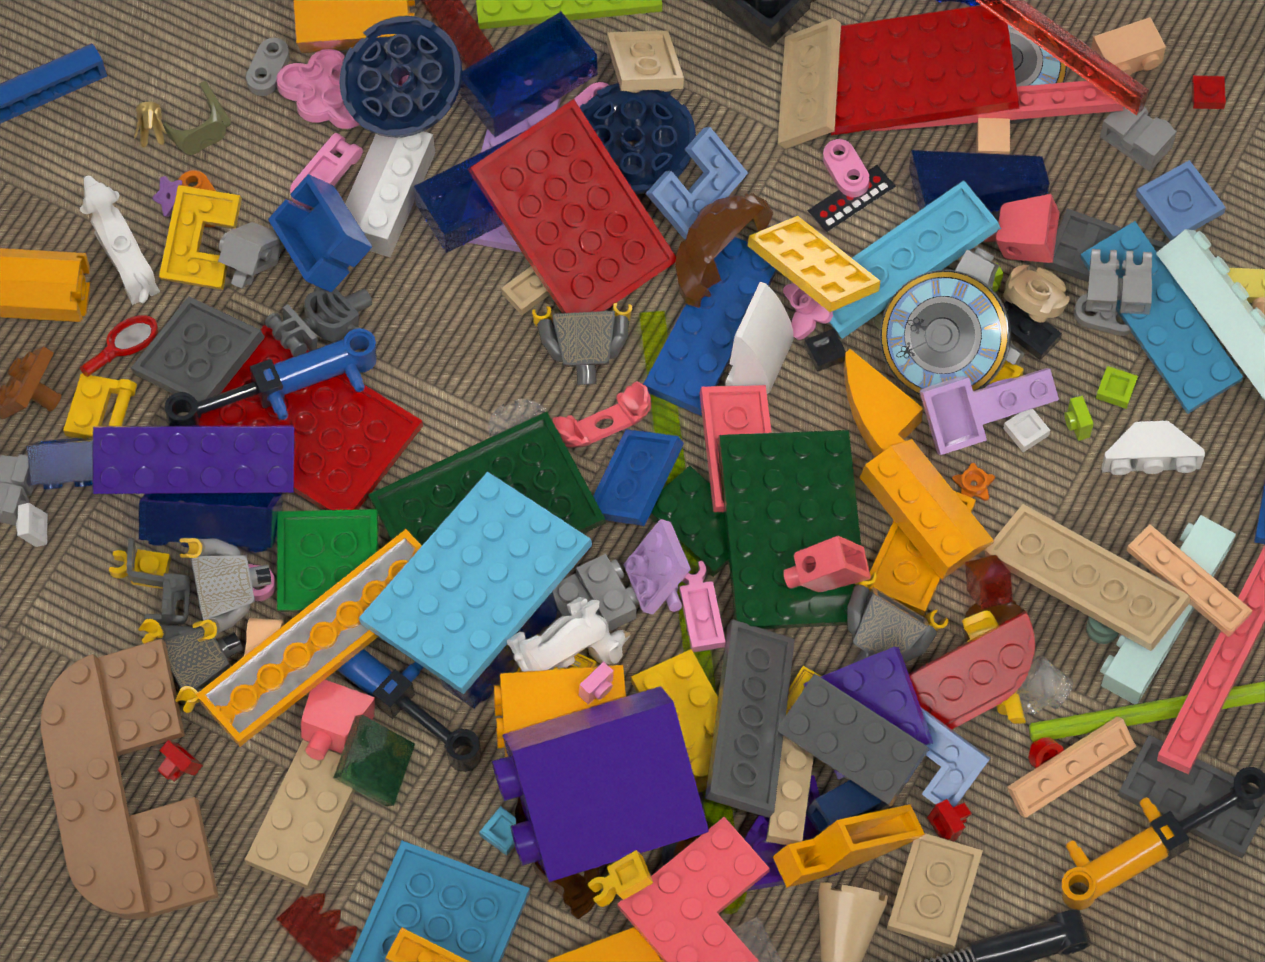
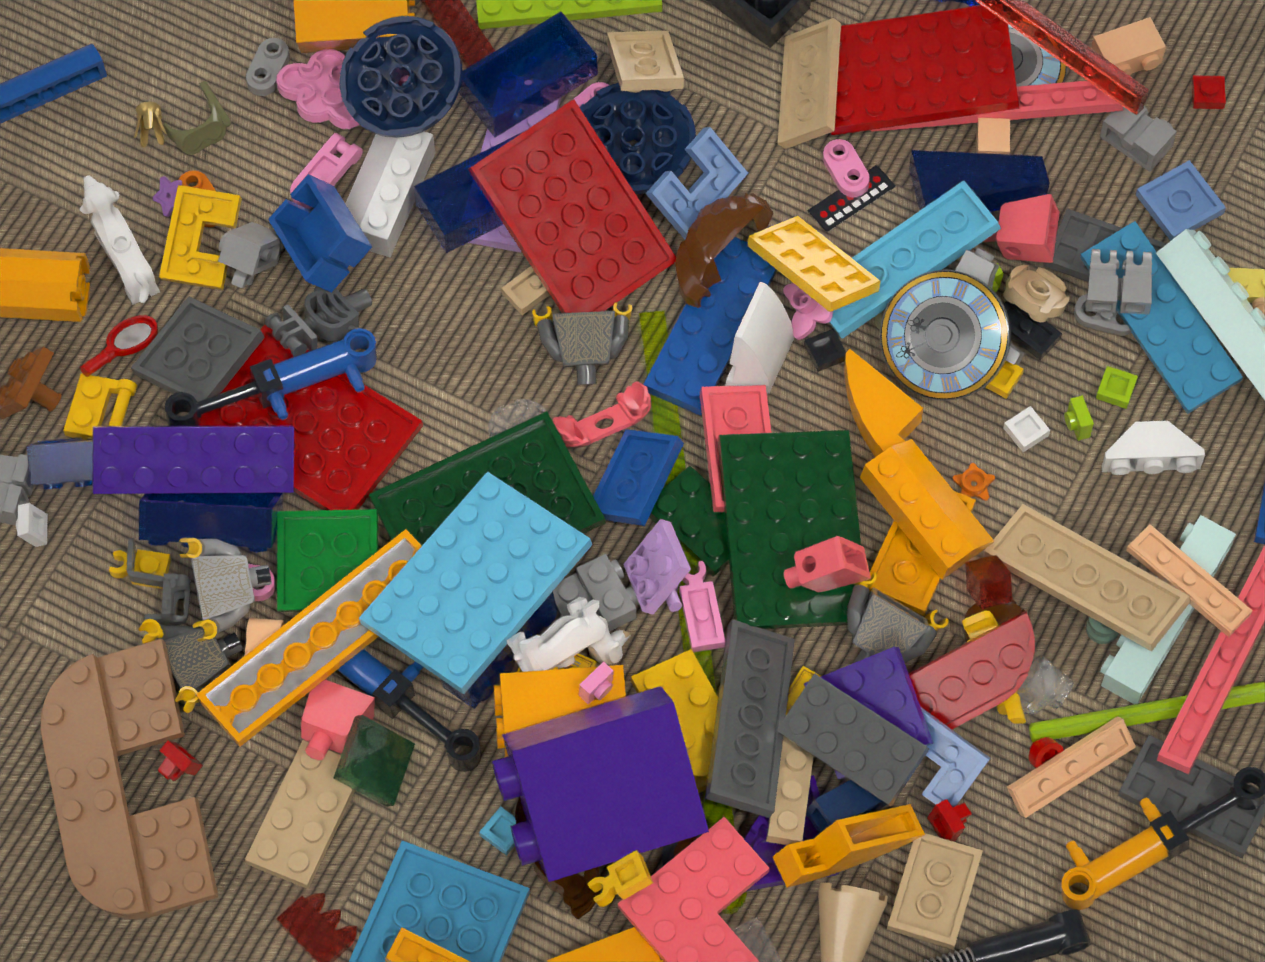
(959, 413): lavender plate -> none

